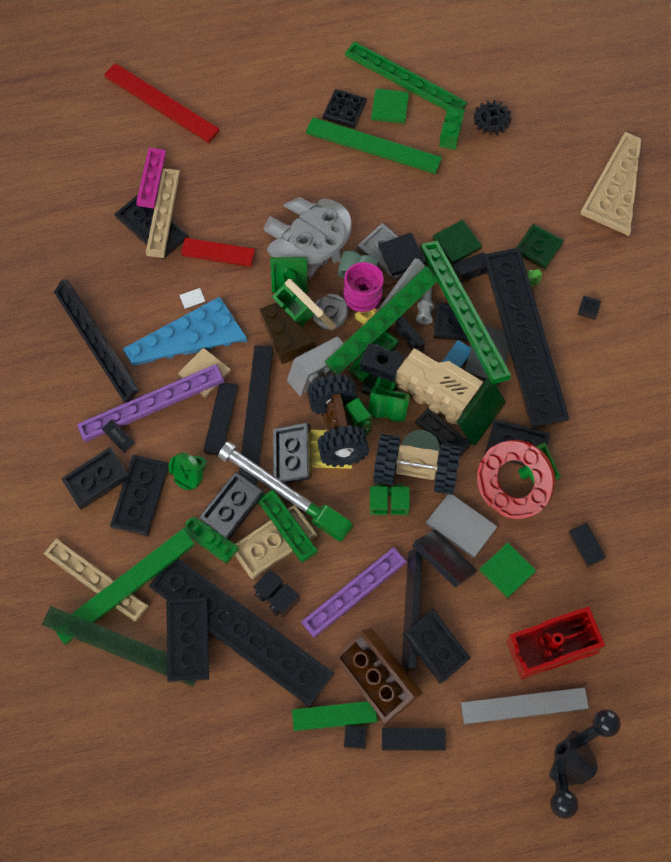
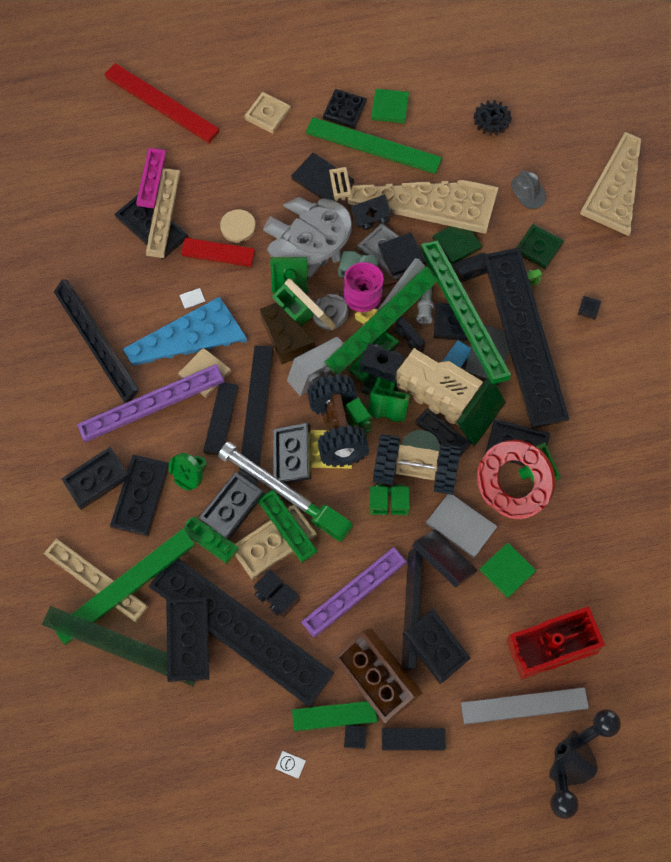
(118, 436): black sticker -> none
(237, 226): none -> tan tile
(267, 112): none -> tan tile
(290, 764): none -> white sticker
(315, 177): none -> black tile
(342, 194): none -> tan tile
(362, 210): none -> black brick
(403, 77): green tile -> none
(451, 128): green piece -> none
(457, 204): none -> tan wing
(528, 190): none -> dark grey piece
(587, 544): black tile -> none

